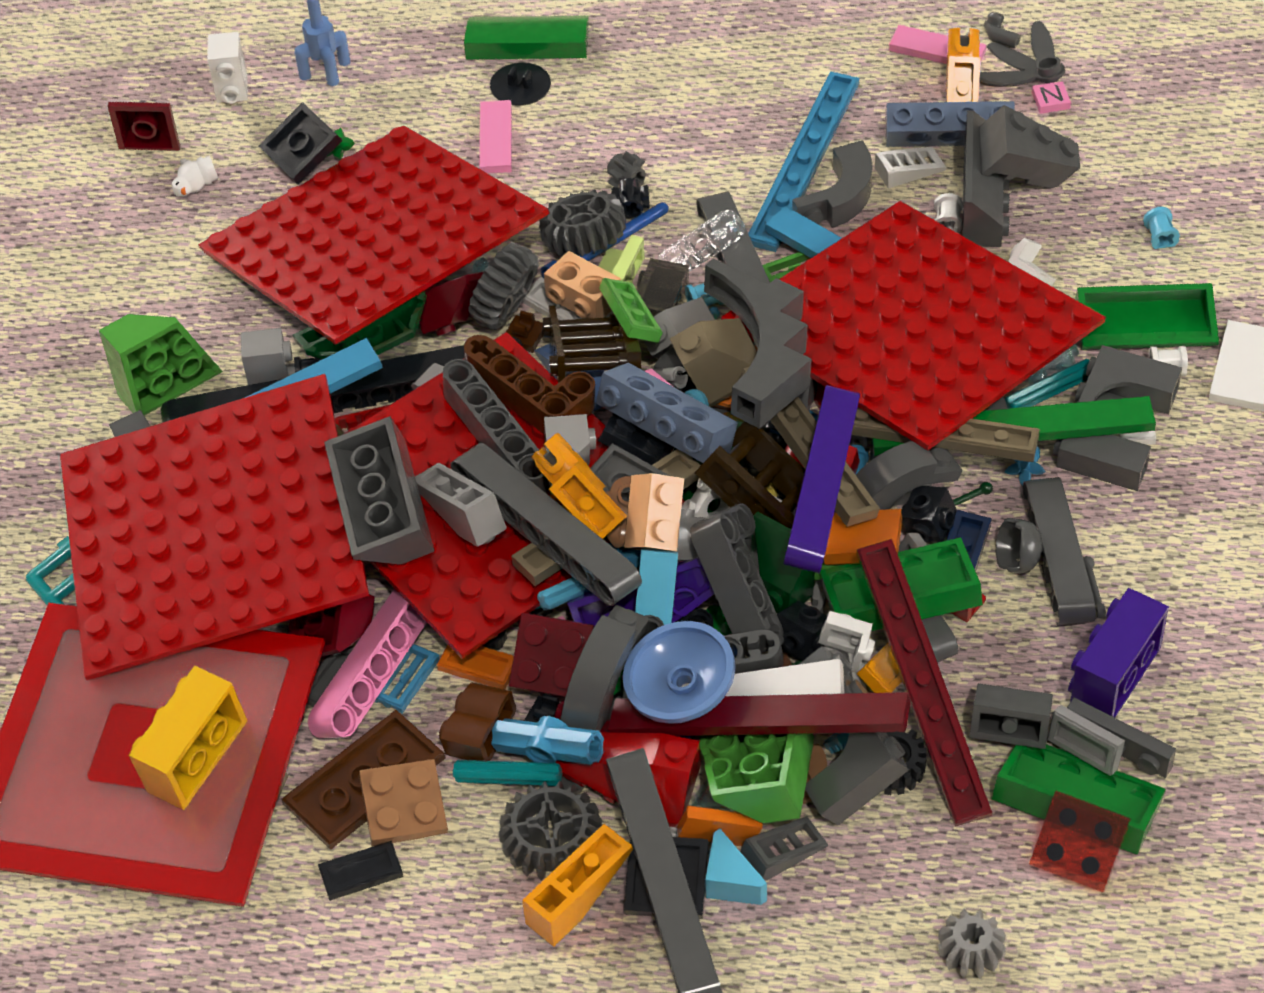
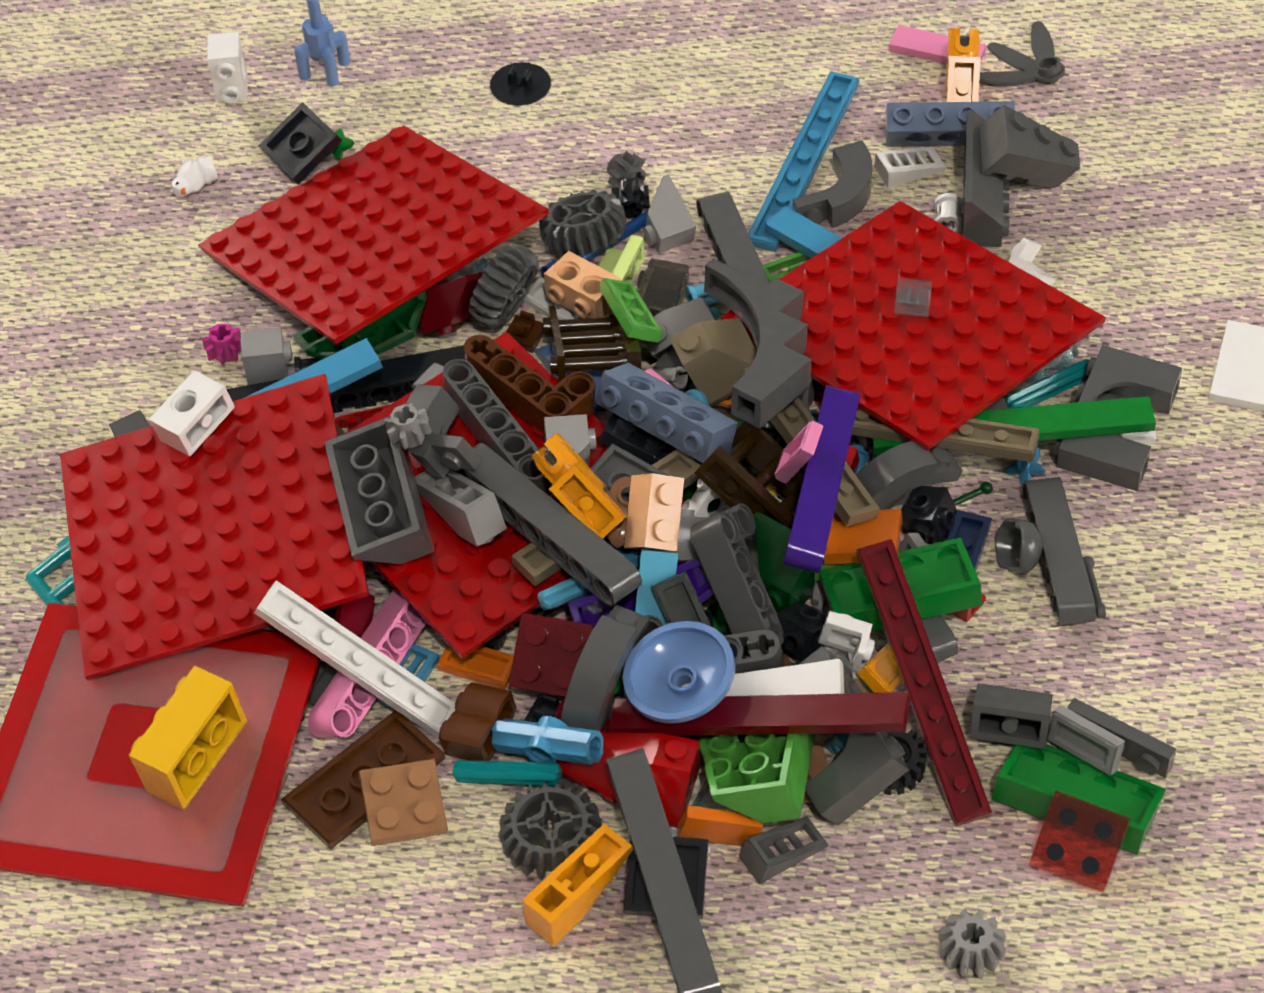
(144, 126): dark red slope -> none
(154, 360): bright green wedge -> none
(192, 413): none -> white brick
(222, 343): none -> dark pink gear
(355, 658): none -> white tile
(360, 870): black tile -> none
(407, 426): none -> light grey gear
(440, 450): none -> dark grey arch
(496, 136): bright pink tile -> none
(526, 37): green slope -> none
(668, 219): none -> light grey slope
(679, 600): none -> pearl dark grey tile
(716, 226): clear beam -> none
(731, 875): medium azure slope -> none
(798, 451): none -> bright pink tile
(913, 297): none -> clear light blue tile
(997, 32): dark grey arm -> none
(1051, 97): bright pink tile -> none
(1119, 652): dark purple brick -> none
(1151, 316): green slope -> none
(1159, 223): medium azure bush -> none
(1174, 357): white bush -> none

